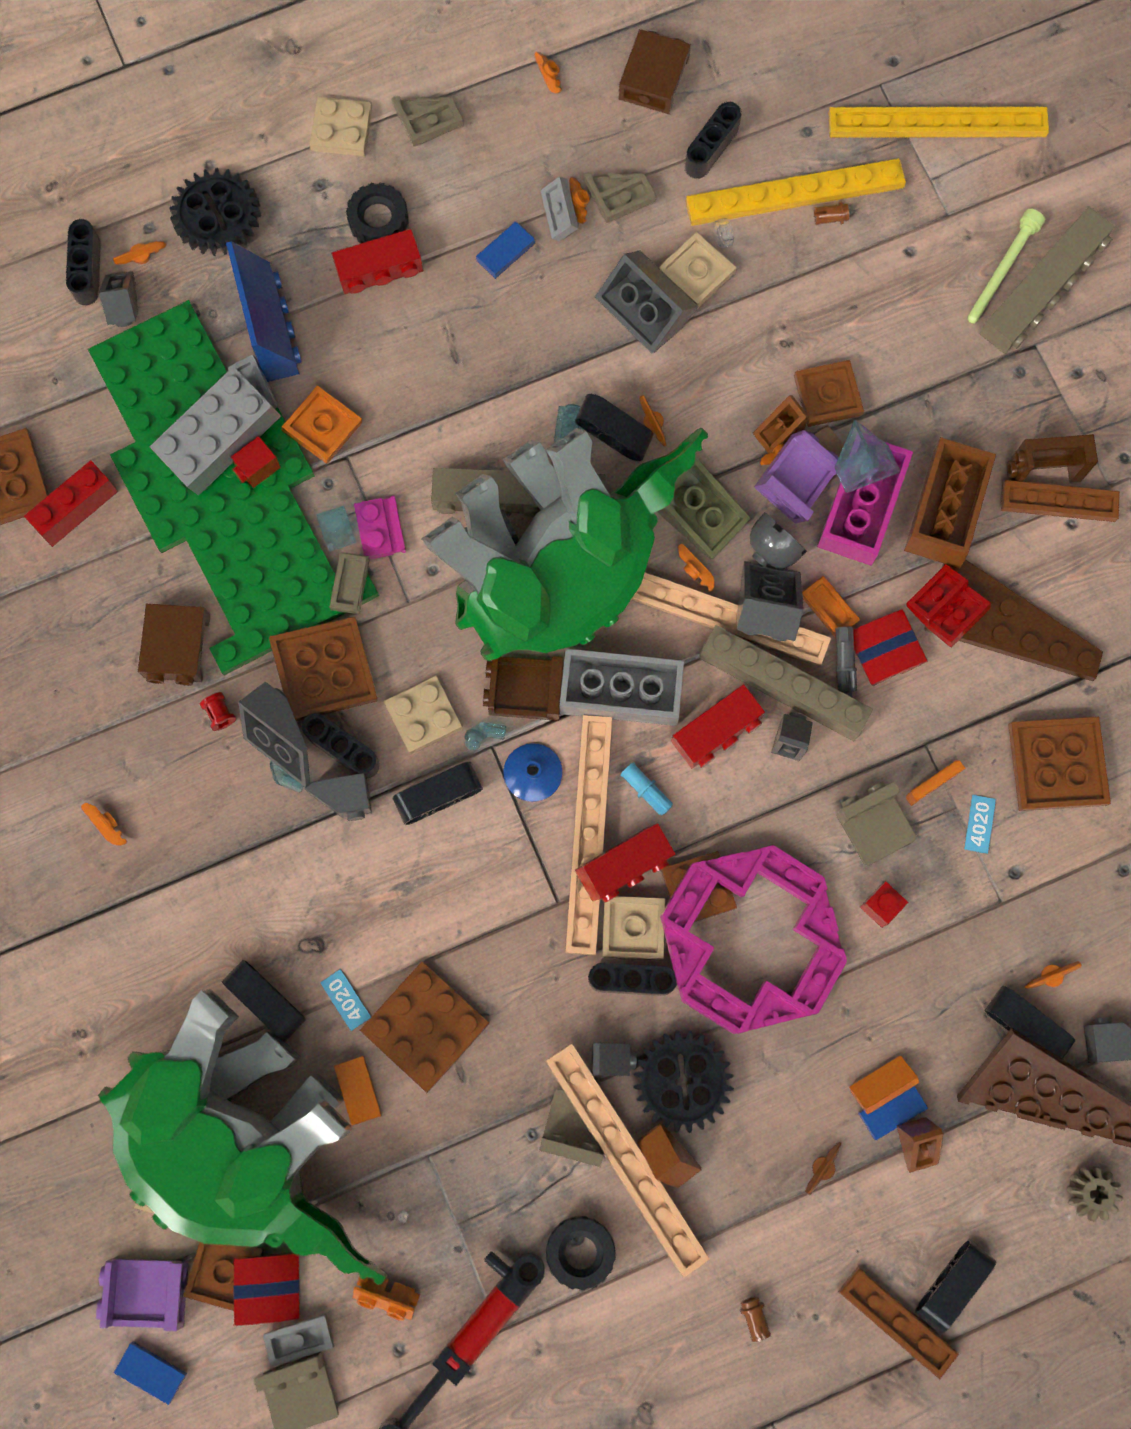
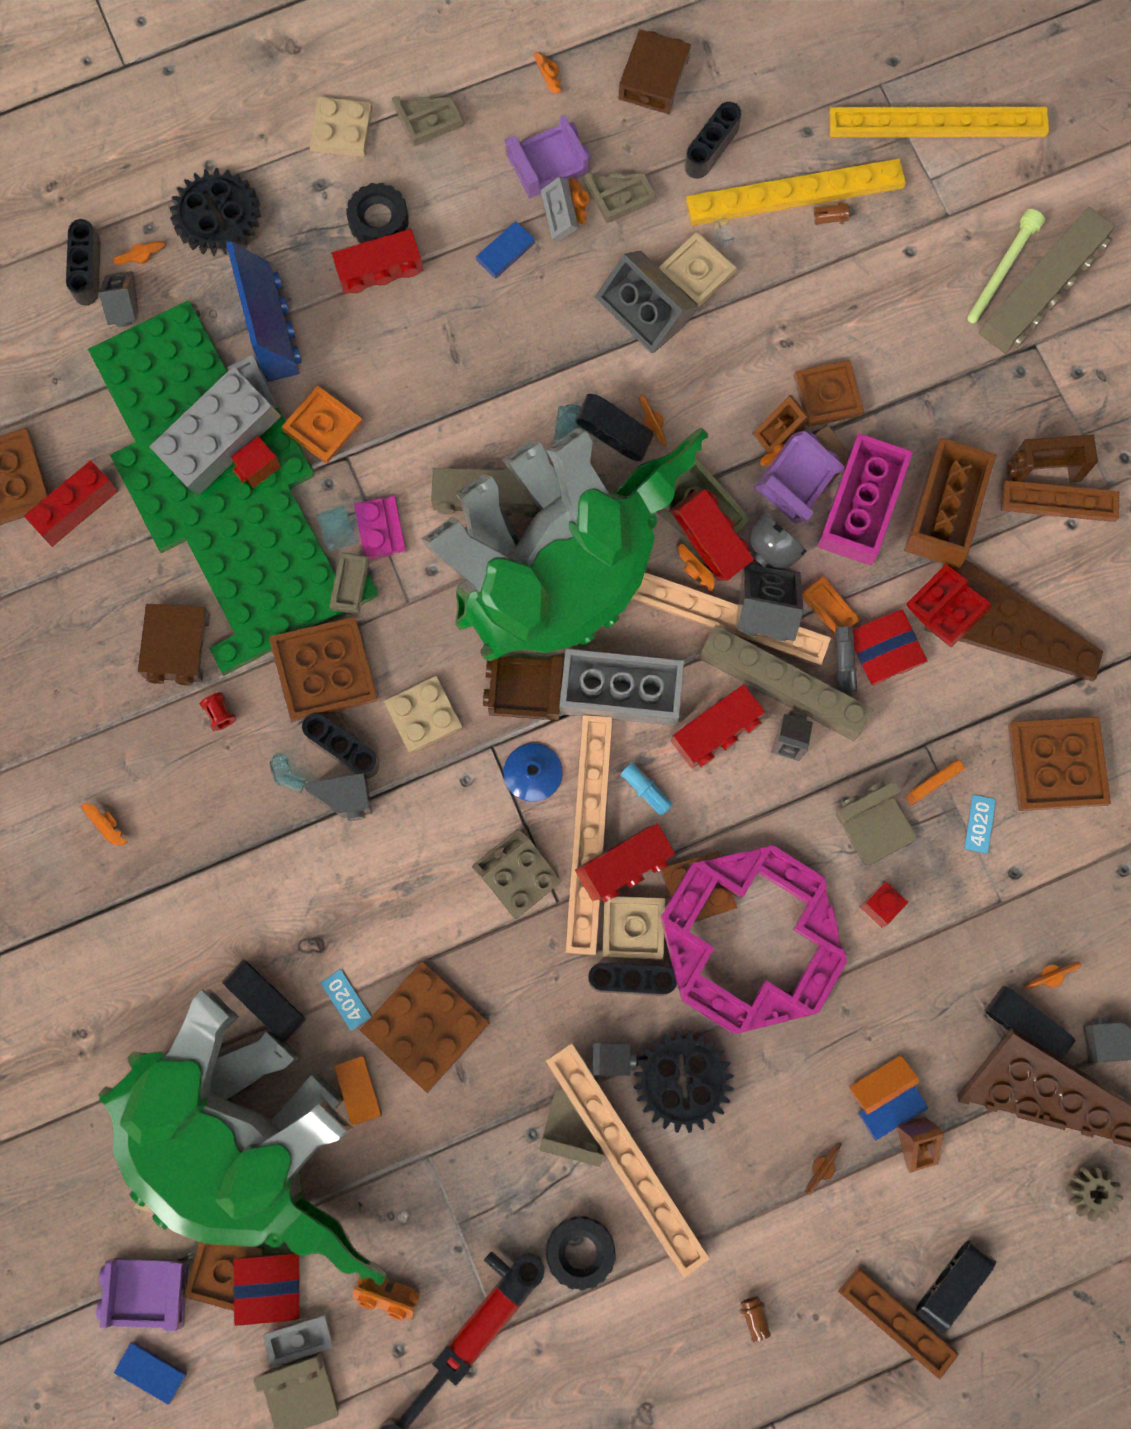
(274, 731): dark grey slope -> none
(437, 793): black beam -> none
(481, 731): clear light blue arm -> none
(517, 873): none -> dark tan bracket
(548, 156): none -> medium lavender panel
(667, 1157): dark orange slope -> none
(712, 534): none -> red brick
(864, 459): clear light blue slope -> none

